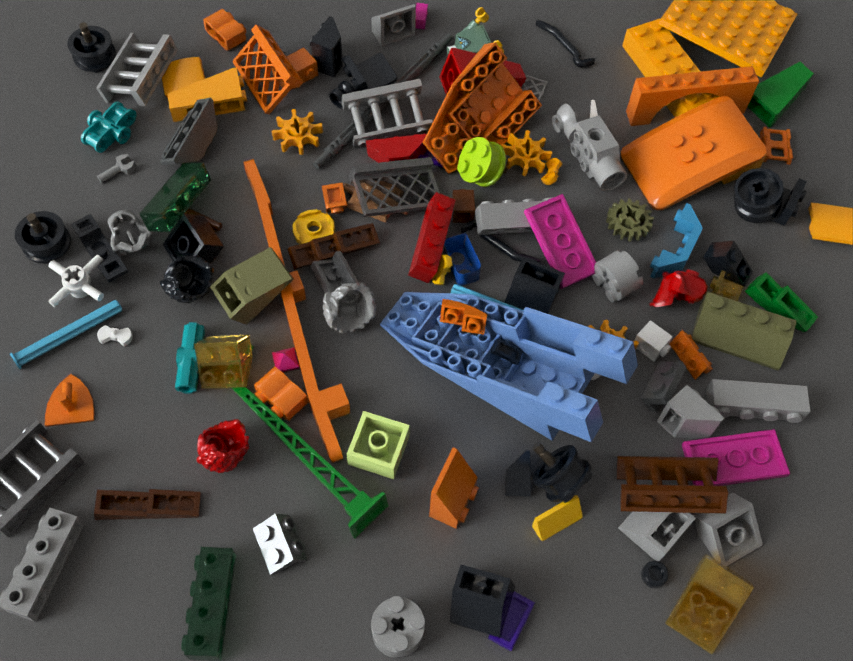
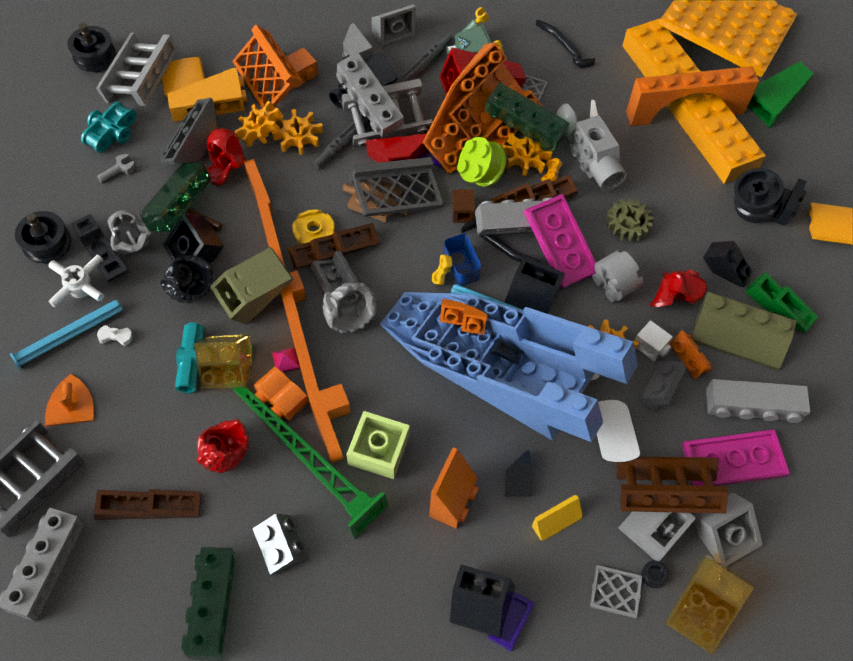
(224, 153): none -> red head
(225, 29): orange brick -> none
(259, 124): none -> light orange gear
(327, 48): black slope -> none
(334, 198): orange bracket -> none
(356, 42): none -> light grey slope
(369, 94): none -> light grey brick
(397, 611): light grey brick -> none
(421, 15): dark pink piece -> none
(432, 237): red brick -> none
(526, 117): none -> clear green brick
(540, 190): none -> reddish brown slope
(560, 472): black wheel -> none
(596, 605): none -> light grey window
(617, 433): none -> white sticker
(688, 225): dark azure slope -> none
(689, 416): light grey slope -> none
(692, 152): orange wedge -> none
(725, 287): clear yellow bracket -> none
(771, 144): orange piece -> none

